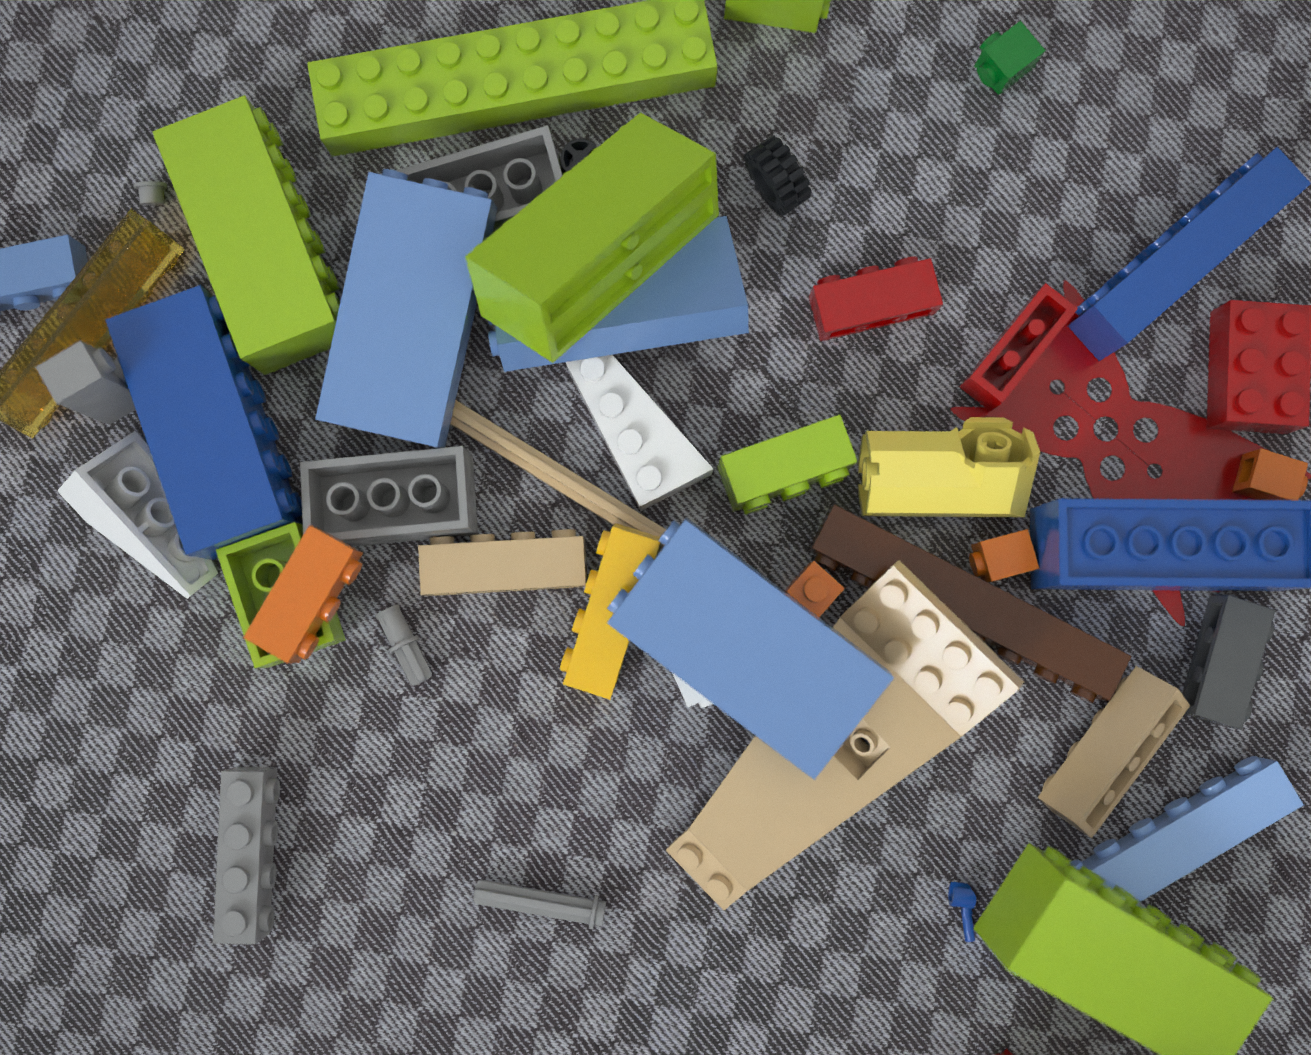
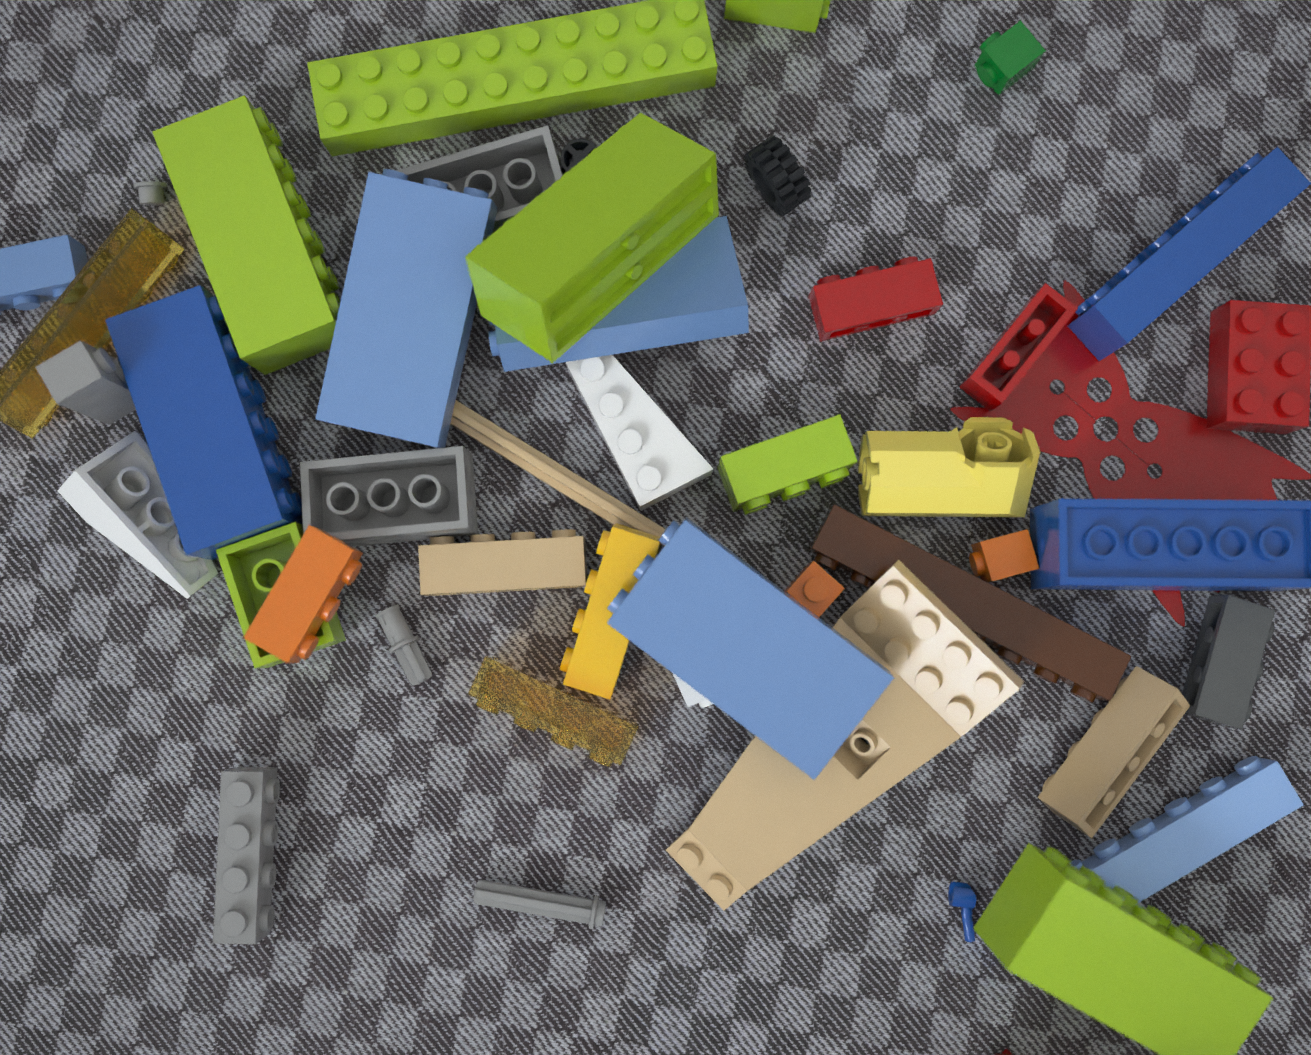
(553, 709): none -> clear yellow brick
(1270, 476): orange brick -> none

